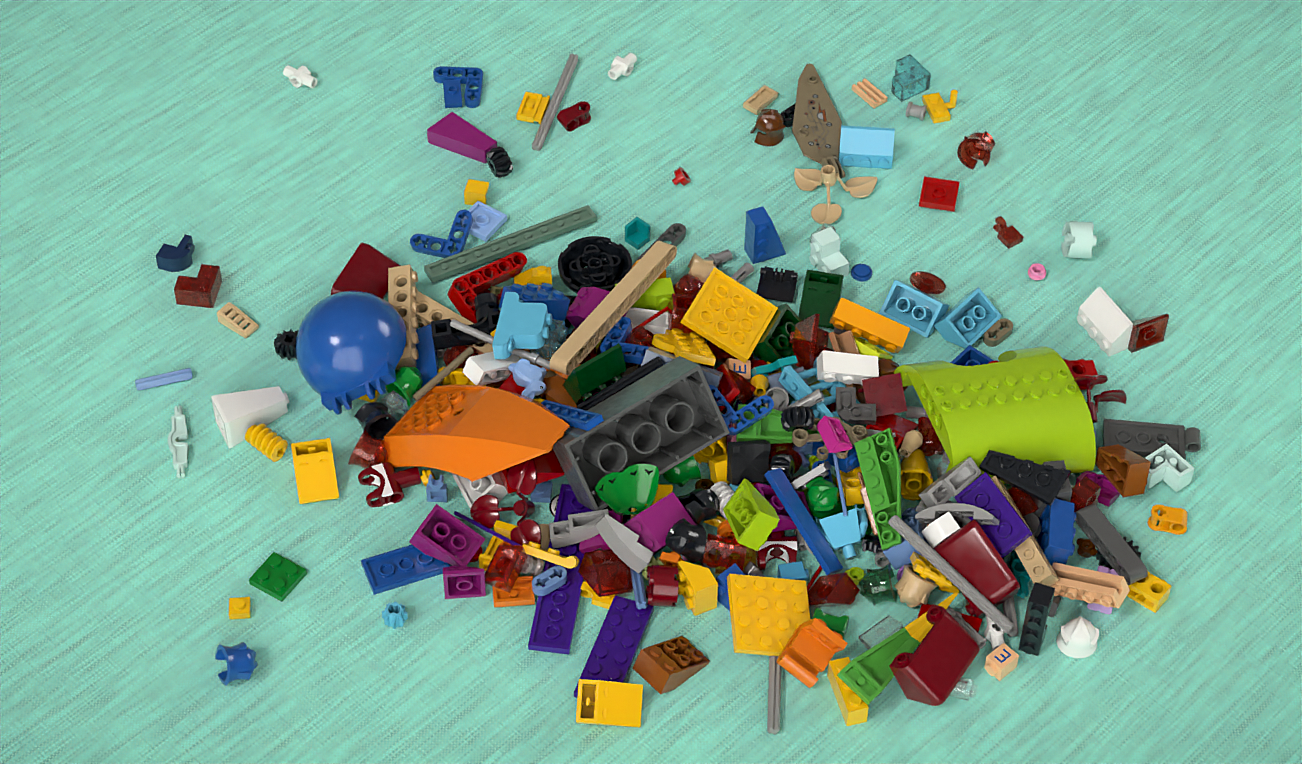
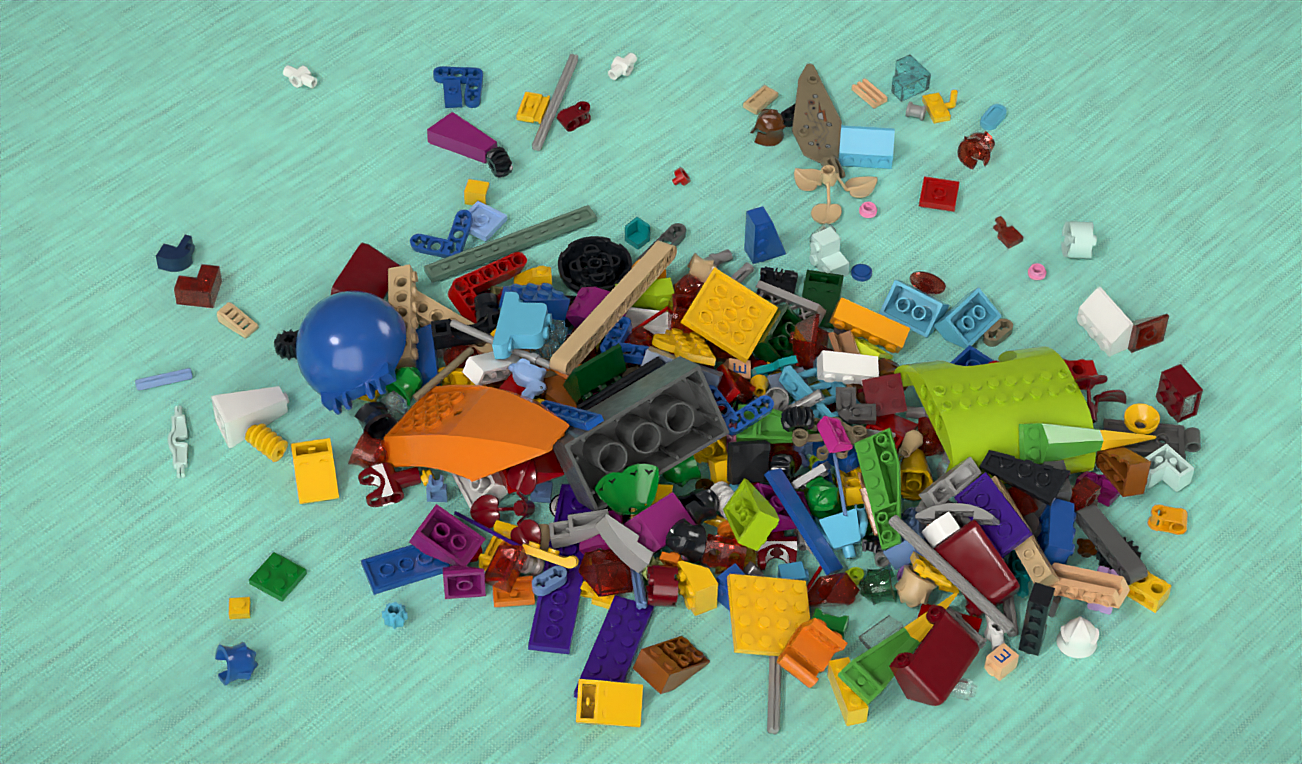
(791, 299): none -> light grey fence
(868, 210): none -> bright pink plate
(993, 117): none -> medium azure tile
(1056, 442): none -> bright green plate
(1144, 414): none -> yellow piece
(1179, 393): none -> dark red piece

